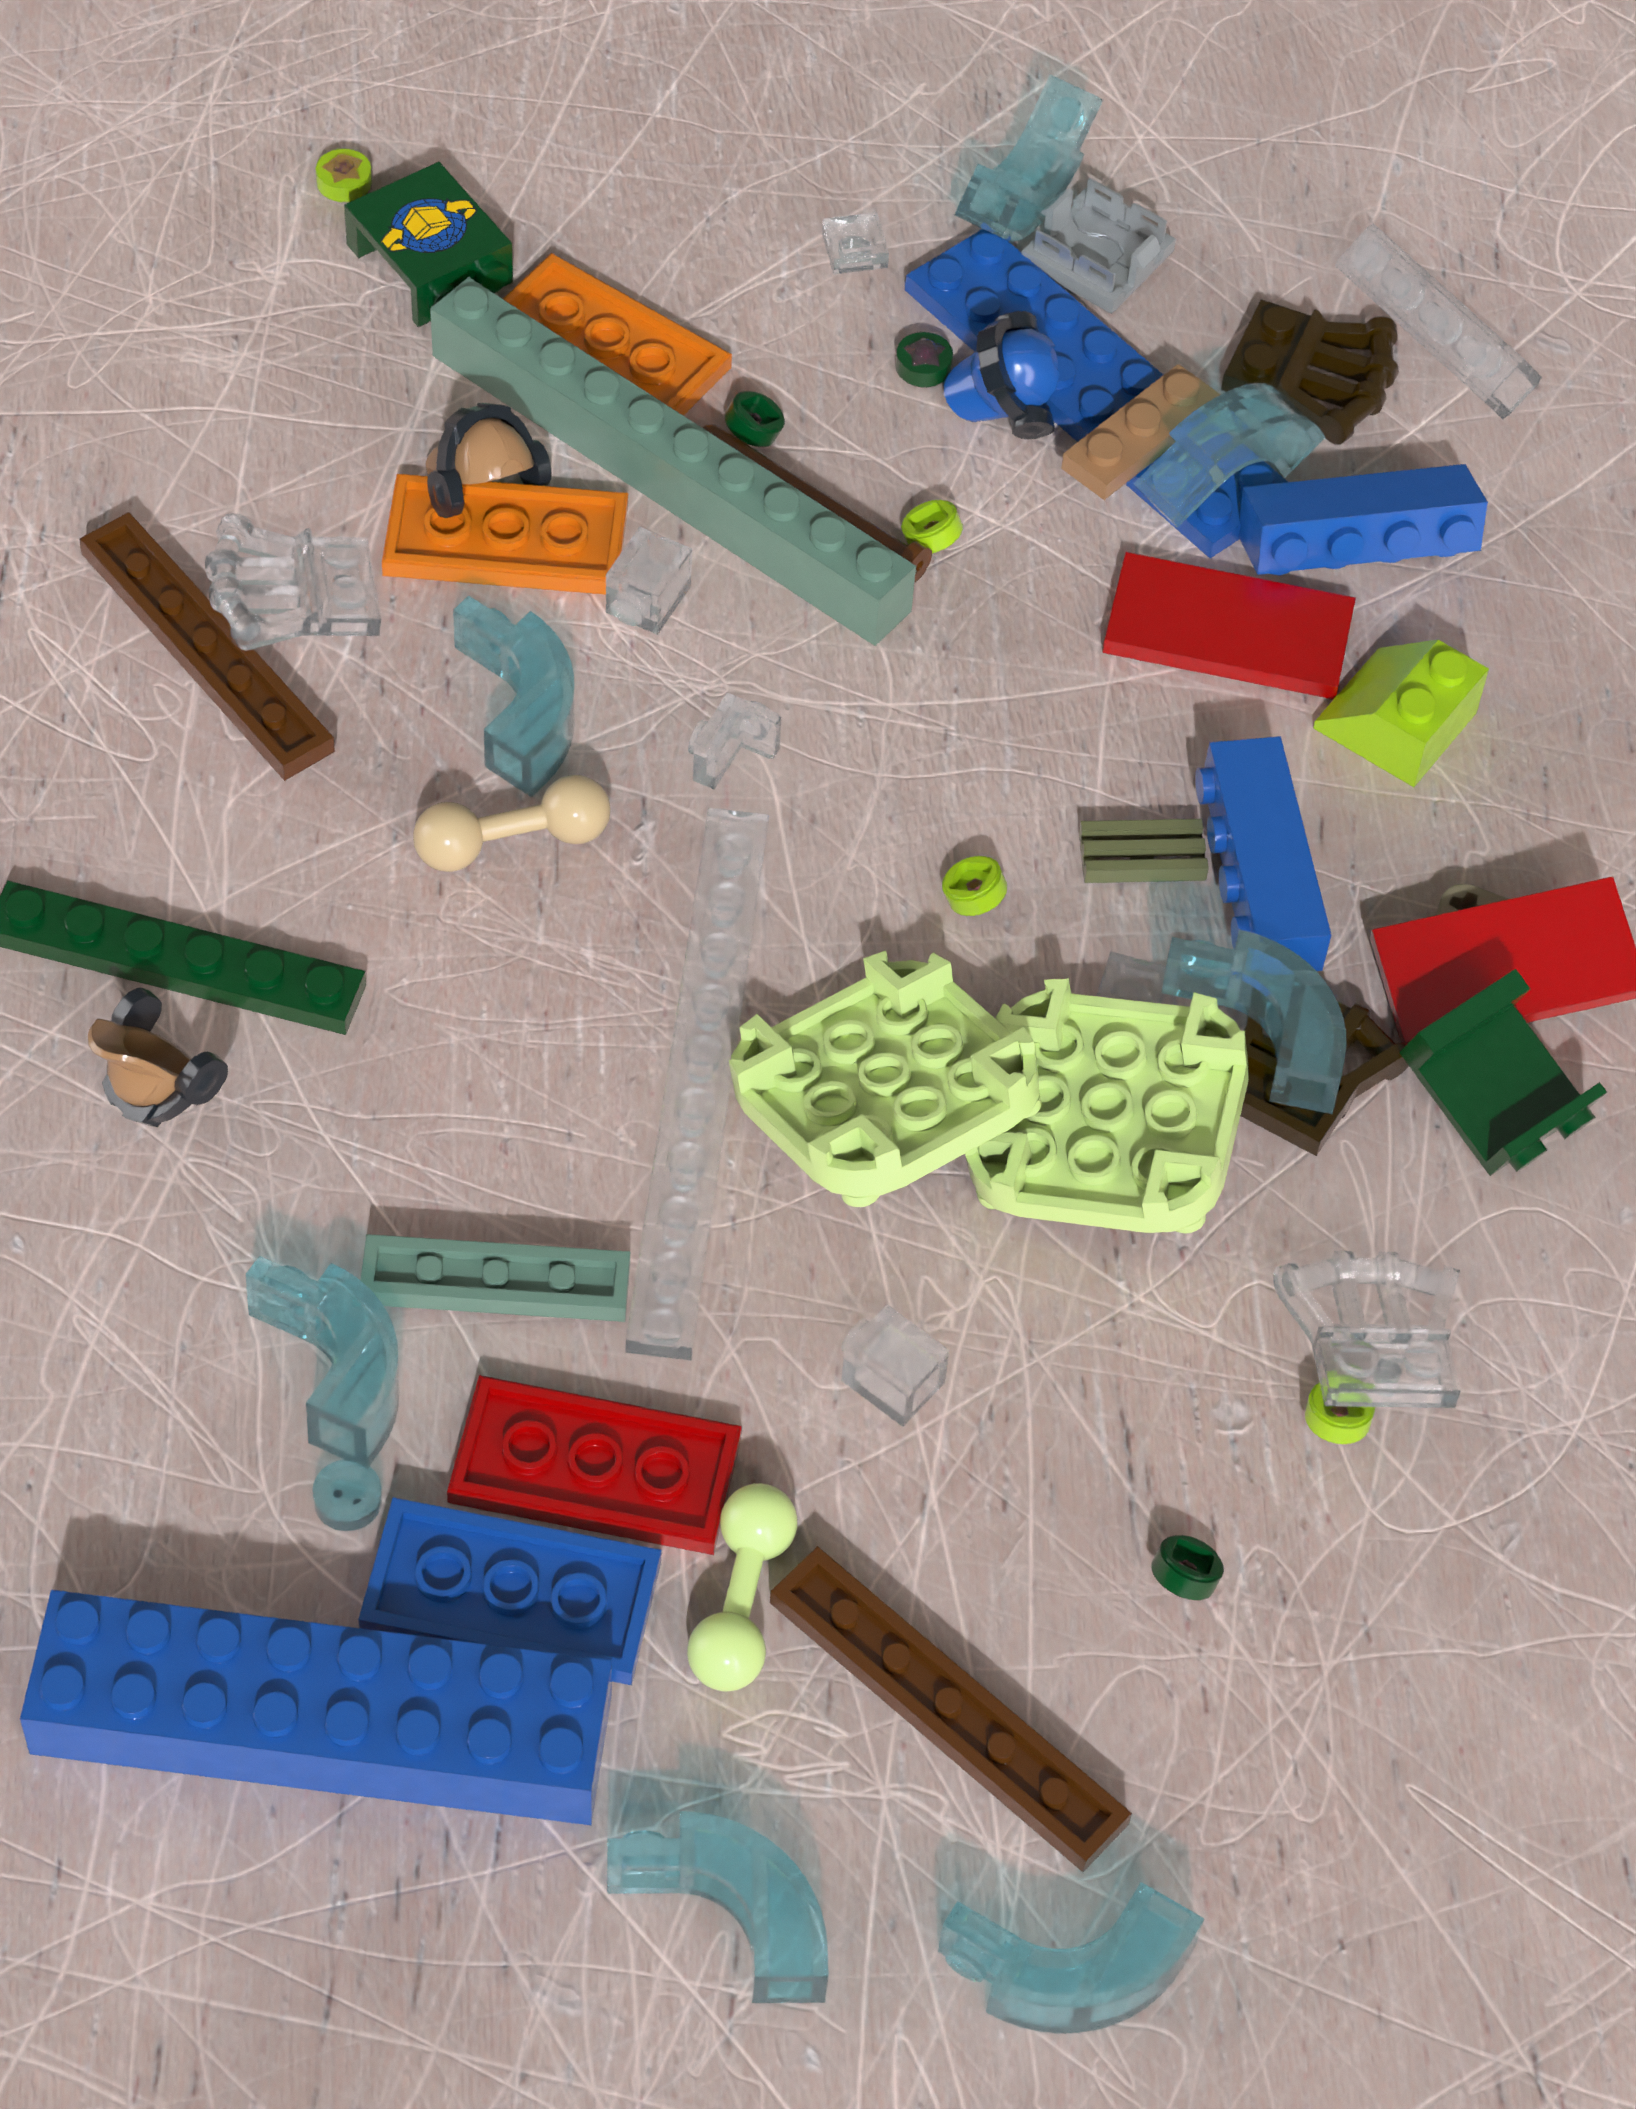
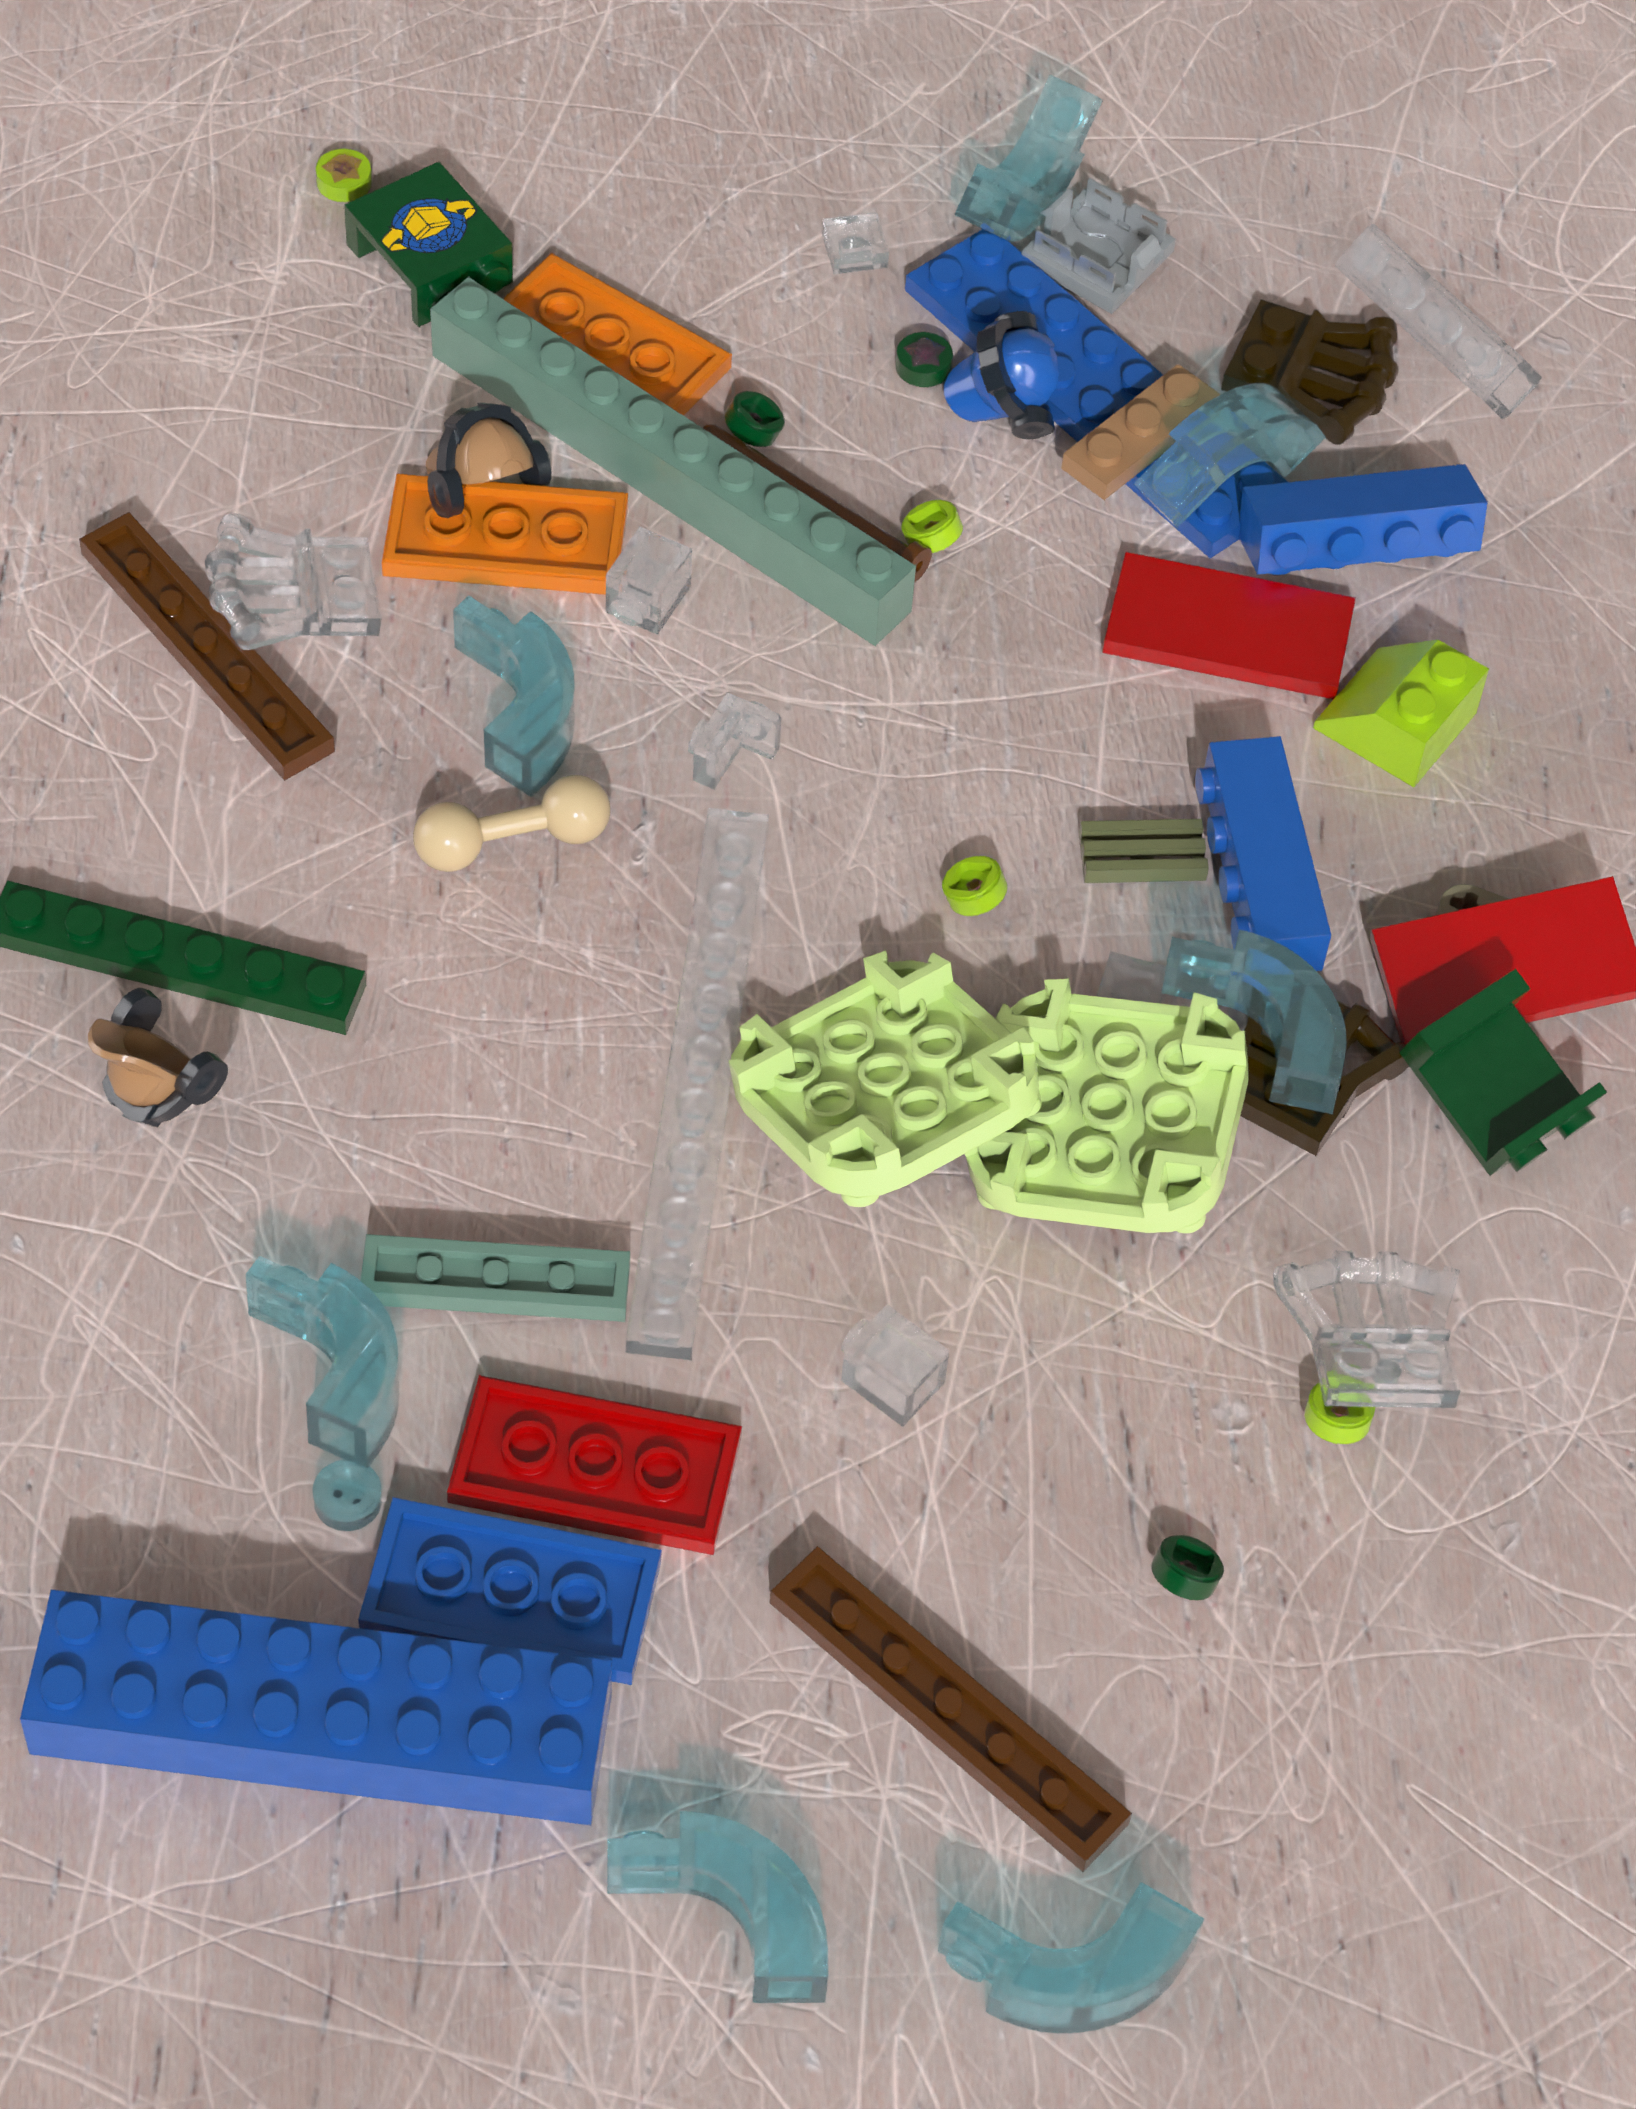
(727, 1646): yellowish green piece -> none

